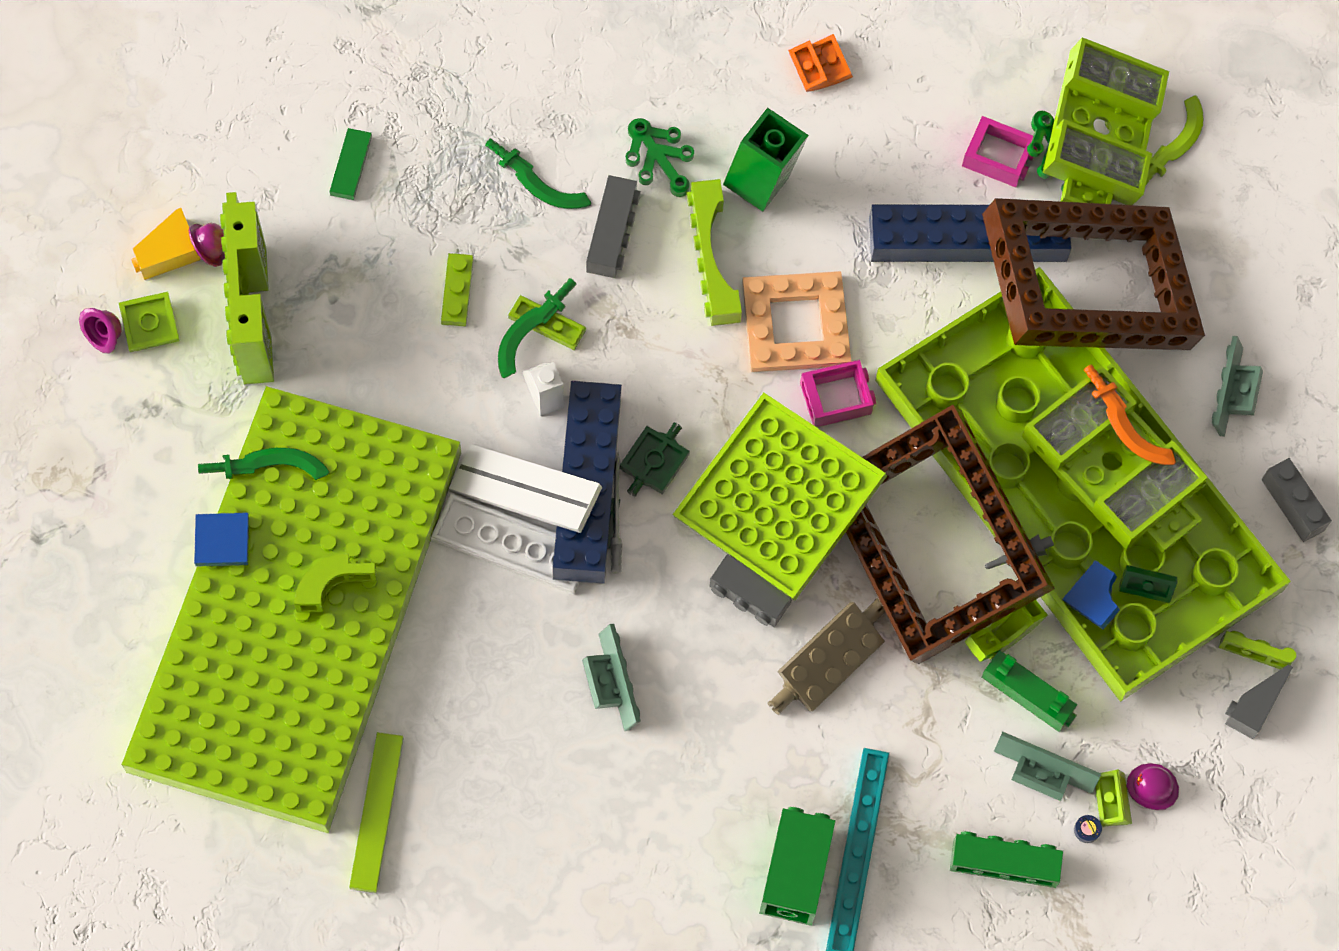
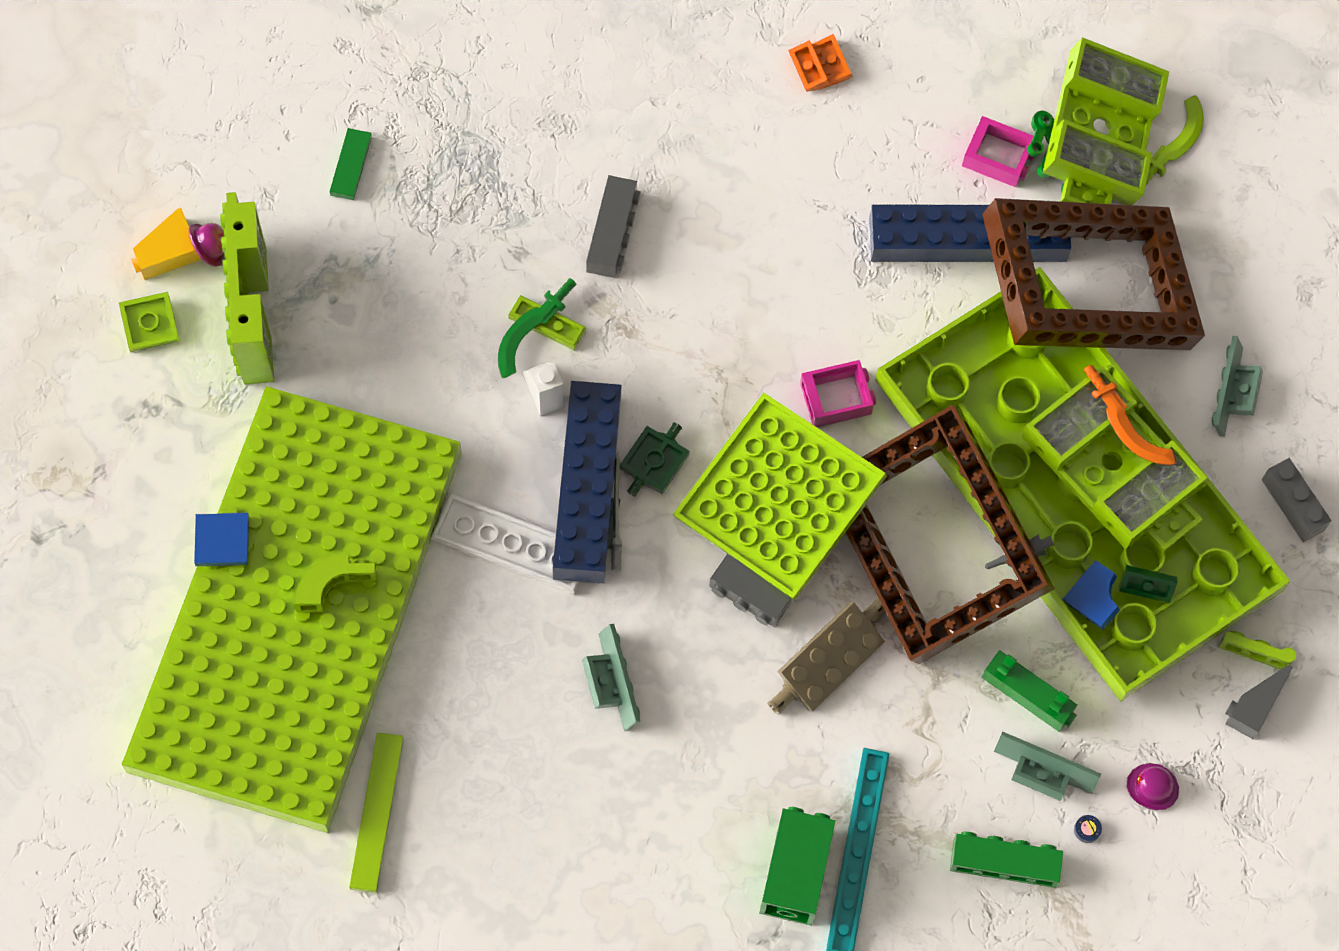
(100, 328): magenta hat -> none
(265, 458): green sword -> none
(457, 289): lime plate -> none
(525, 488): white tile -> none
(534, 183): green sword -> none
(658, 152): green plant -> none
(722, 302): lime arch -> none
(765, 159): green brick -> none
(823, 286): light nougat plate -> none
(1005, 631): lime arch -> none
(1113, 799): lime slope -> none

